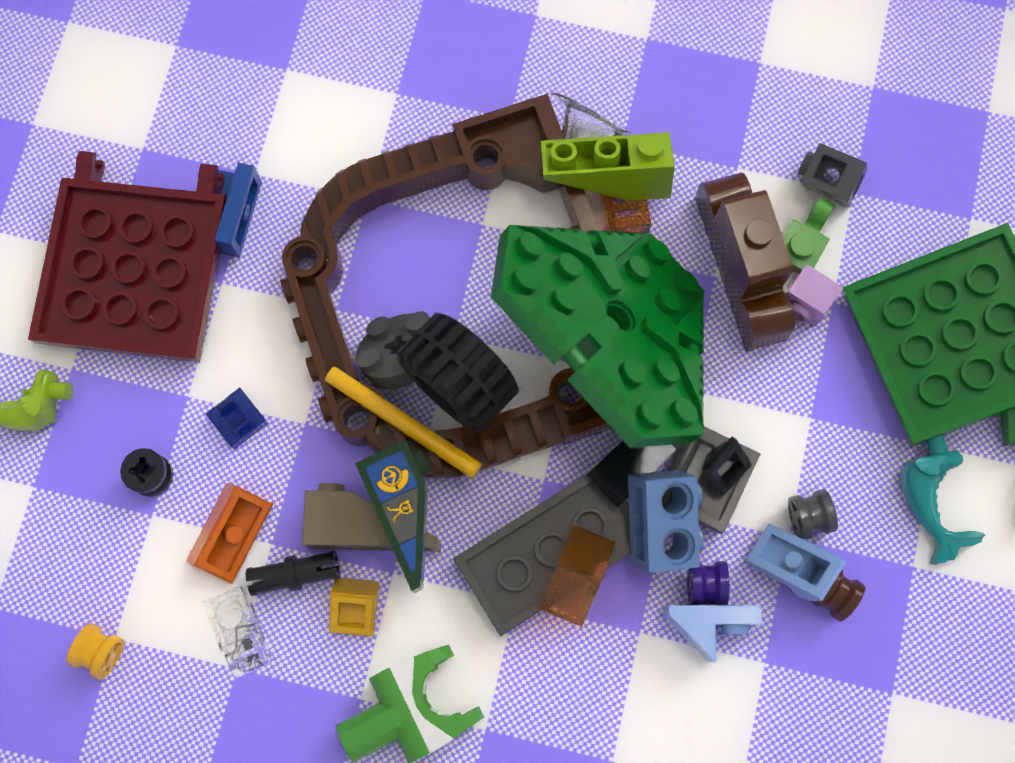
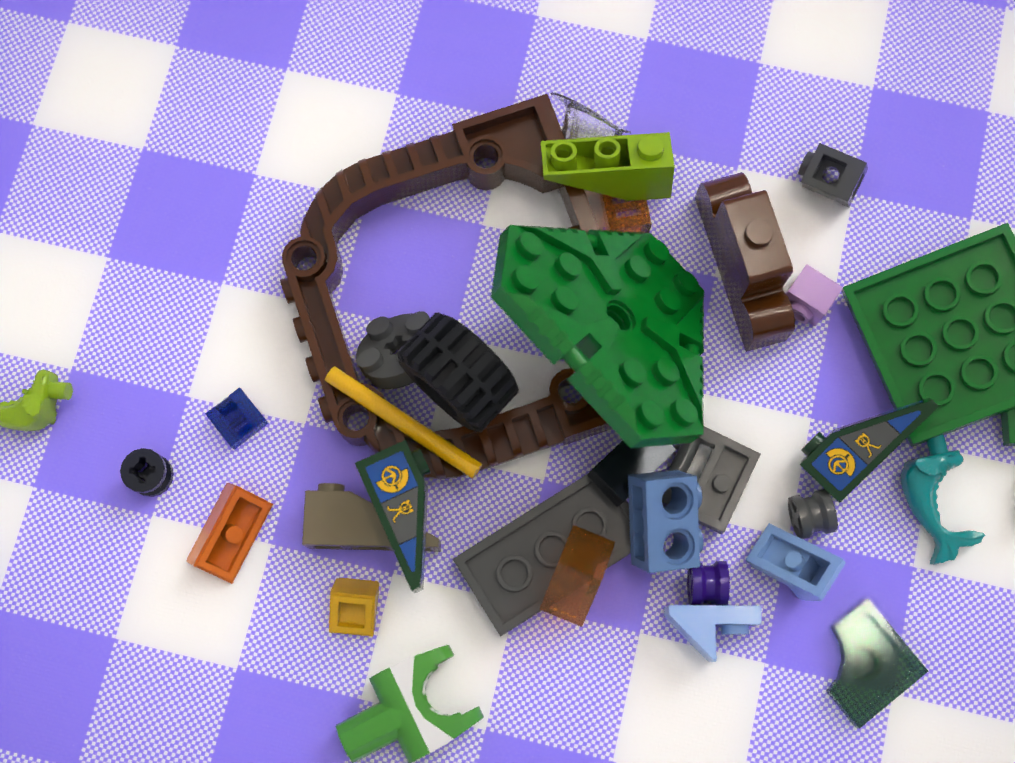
(95, 651): yellow wheel -> none
(129, 265): dark red plate -> none
(238, 630): clear leg -> none
(242, 194): blue panel -> none
(293, 573): black pin -> none
(726, 465): black slope -> none
(804, 240): bright green plate -> none
(842, 597): reddish brown wheel -> none
(856, 449): none -> slope
(873, 664): none -> clear green tile

